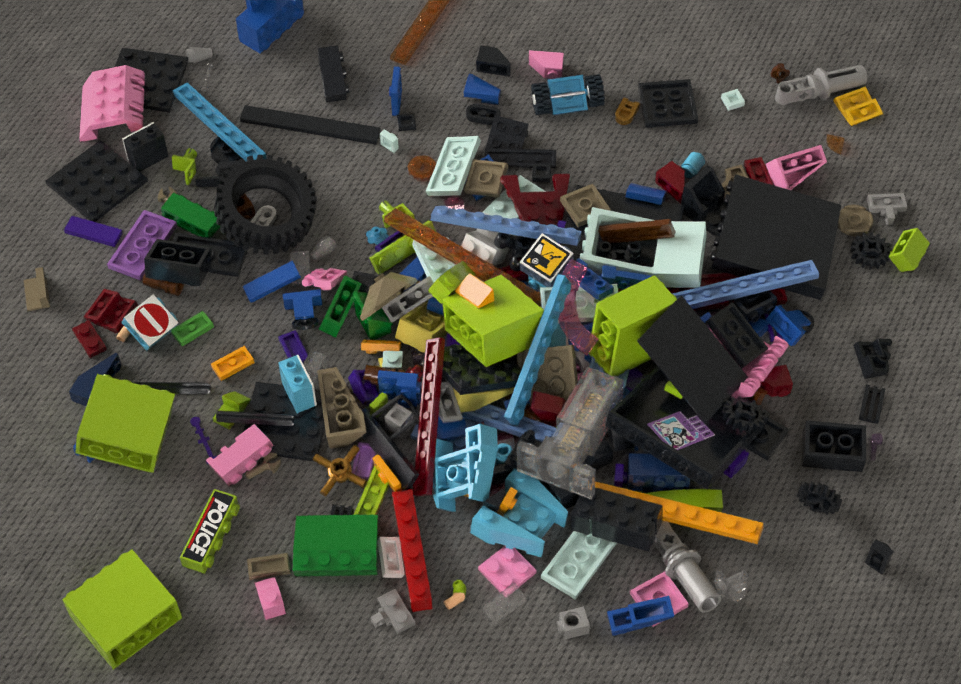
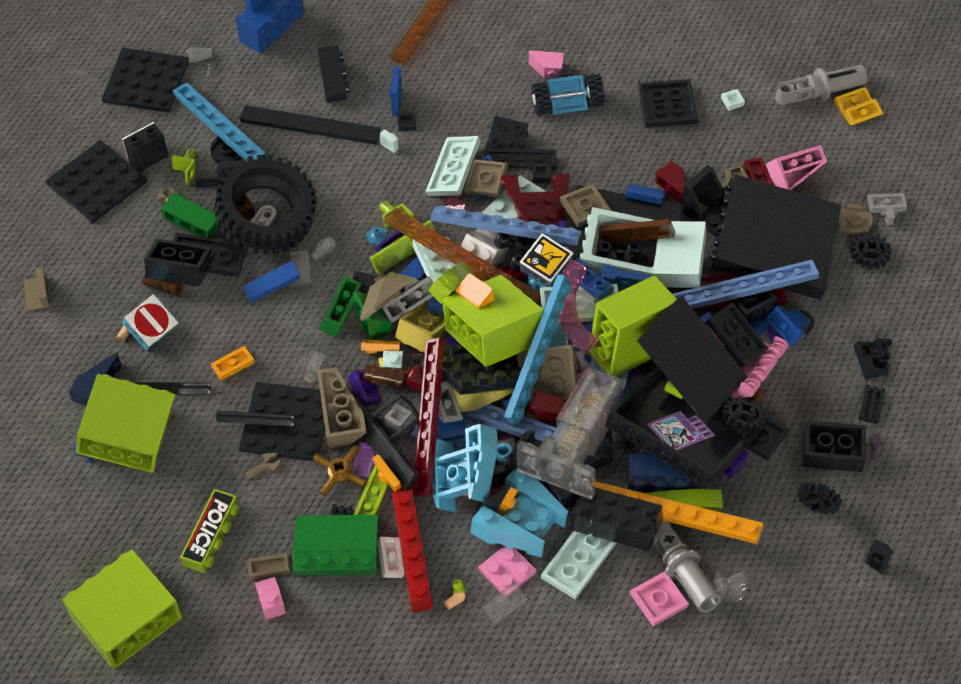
(89, 339): dark red plate -> none
(93, 231): dark purple tile -> none
(110, 310): dark red slope -> none
(112, 99): bright pink slope -> none
(135, 246): medium lavender plate -> none
(192, 328): bright green plate -> none
(195, 421): dark purple piece -> none
(232, 402): lime slope -> none
(241, 455): bright pink wedge -> none
(293, 345): dark purple tile -> none
(297, 383): medium azure piece -> none
(303, 304): blue piece -> none
(324, 278): bright pink plate -> none
(379, 402): lime tile -> none
(393, 612): light grey hinge -> none
(400, 383): blue plate -> none
(416, 163): clear orange gear -> none
(482, 90): blue slope -> none
(482, 113): black plate -> none
(492, 61): black slope -> none
(575, 615): light grey brick -> none
(620, 476): dark purple plate -> none
(626, 111): pearl gold plate -> none
(640, 615): blue slope -> none
(693, 164): medium azure brick -> none
(776, 71): reddish brown plate -> none
(778, 382): dark red slope -> none
(835, 143): clear orange tile -> none
(909, 250): lime brick -> none

